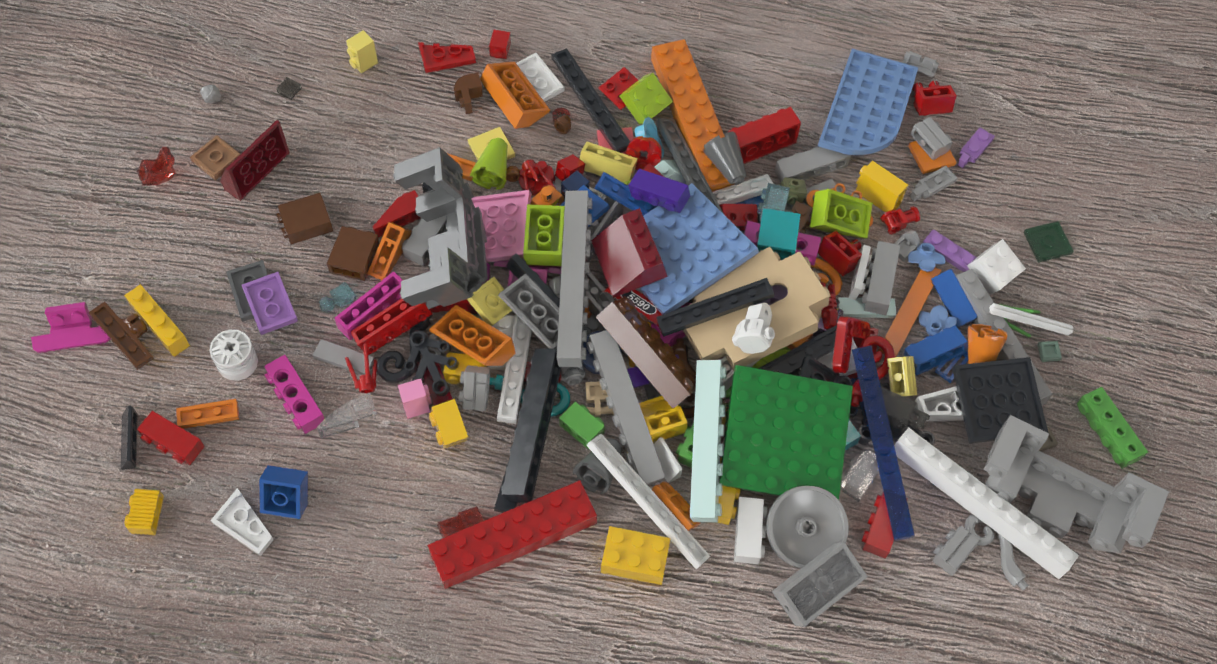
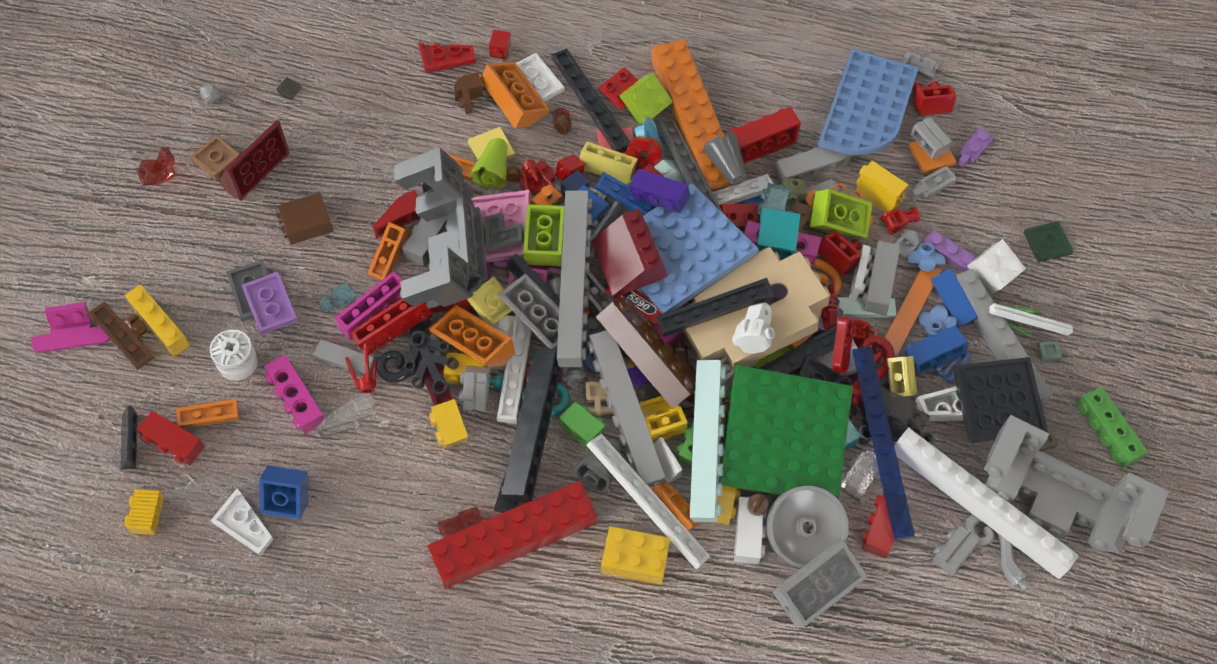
(353, 253): reddish brown brick -> none
(361, 51): light yellow brick -> none
(415, 398): bright pink brick -> none
(500, 236): none -> dark grey plate
(757, 504): none -> reddish brown tile
(984, 343): orange cone -> none

